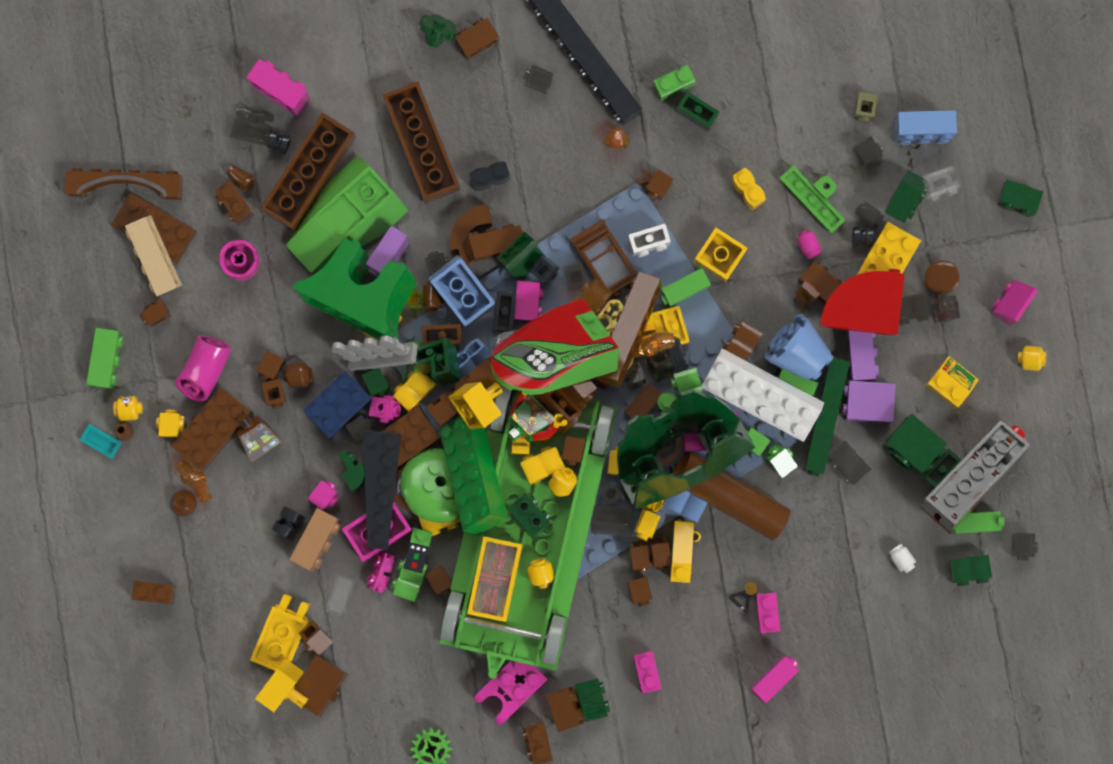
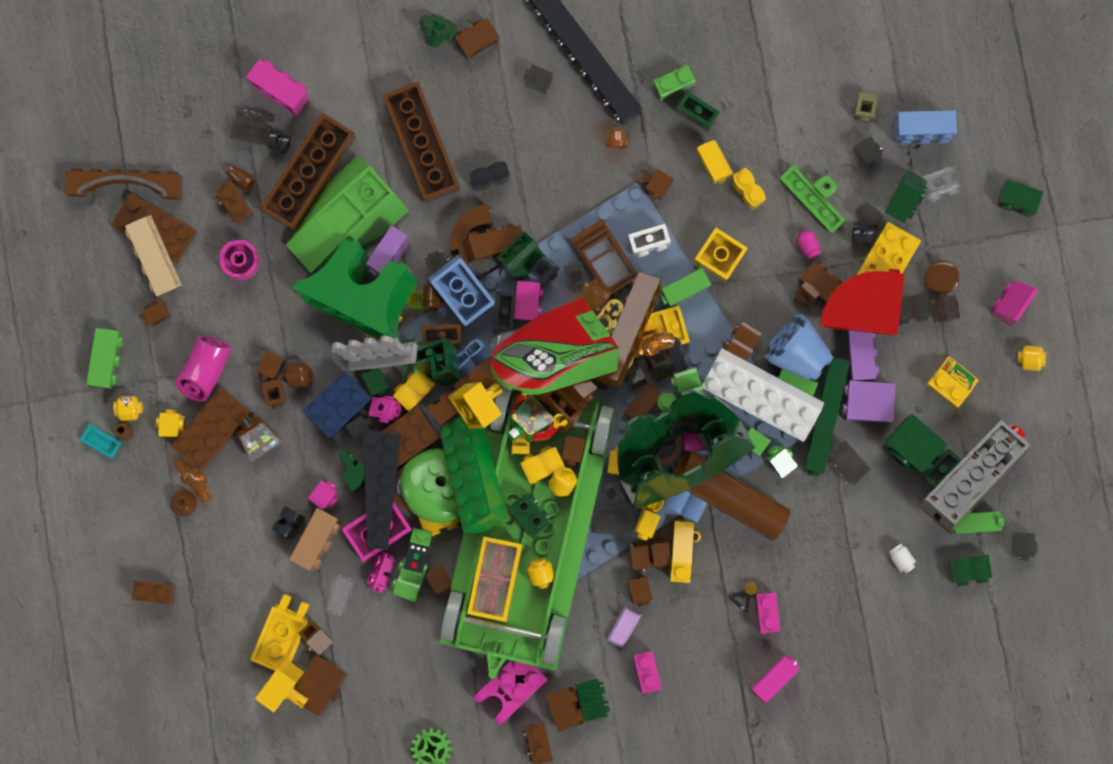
(623, 627): none -> lavender tile
(714, 162): none -> yellow brick

